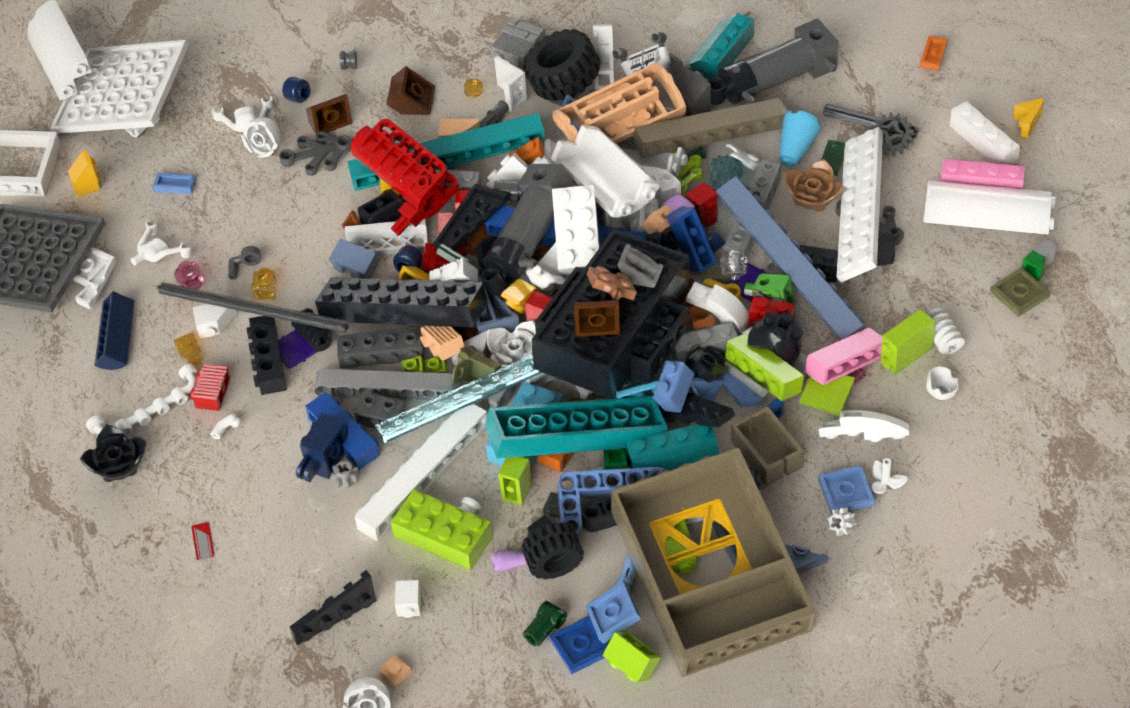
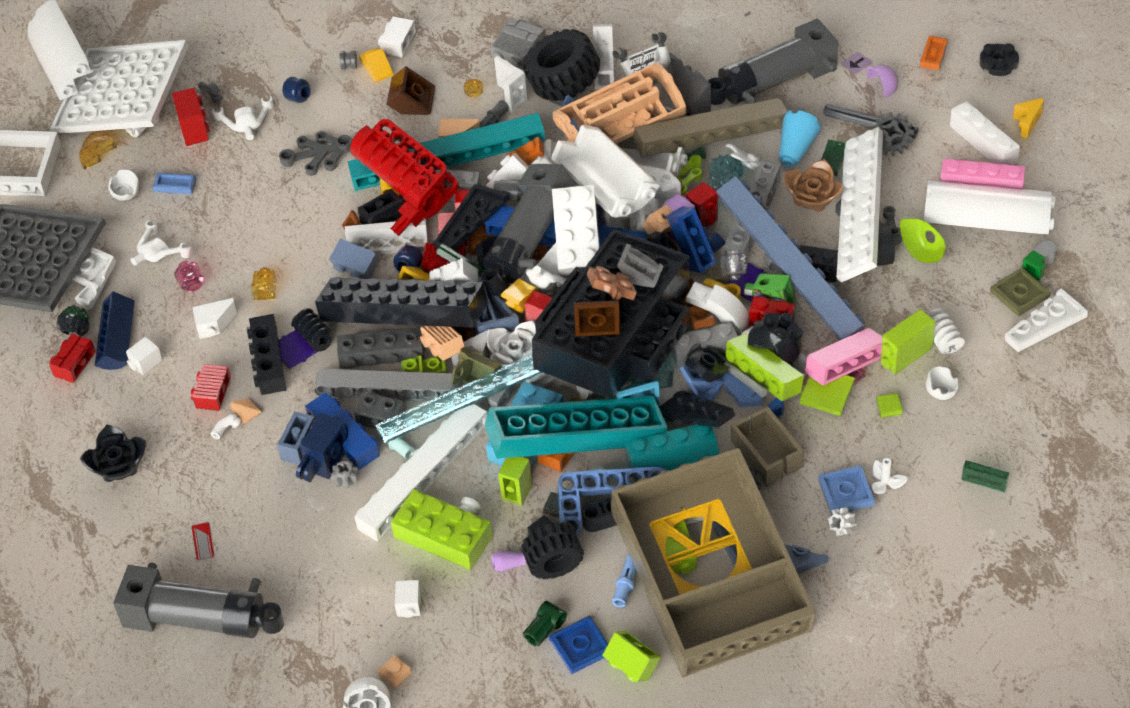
(72, 358): none -> red brick
(73, 320): none -> black piece
(83, 176): yellow slope -> none
(94, 146): none -> clear yellow brick
(124, 185): none -> white hair
(143, 356): none -> white brick
(149, 600): none -> dark grey piece
(159, 405): white bar -> none
(188, 348): clear yellow plate -> none
(191, 116): none -> red brick
(212, 89): none -> dark grey bar
(245, 410): none -> light nougat slope
(249, 256): dark grey plate -> none
(252, 307): dark grey axle -> none
(262, 136): white cylinder -> none
(290, 441): none -> sand blue brick
(330, 114): reddish brown slope -> none
(334, 610): black wing -> none
(376, 64): none -> yellow slope
(397, 36): none -> white brick
(401, 447): none -> light aqua axle
(613, 611): medium blue plate -> none
(615, 459): green tile -> none
(673, 386): medium blue brick -> none
(722, 45): teal slope -> none
(856, 62): none -> clear purple sticker
(873, 424): white slope -> none
(887, 76): none -> lavender helmet
(889, 405): none -> lime tile
(914, 238): none -> lime piece
(985, 476): none -> clear green tile
(992, 52): none -> black plate
(1049, 319): none -> white wing

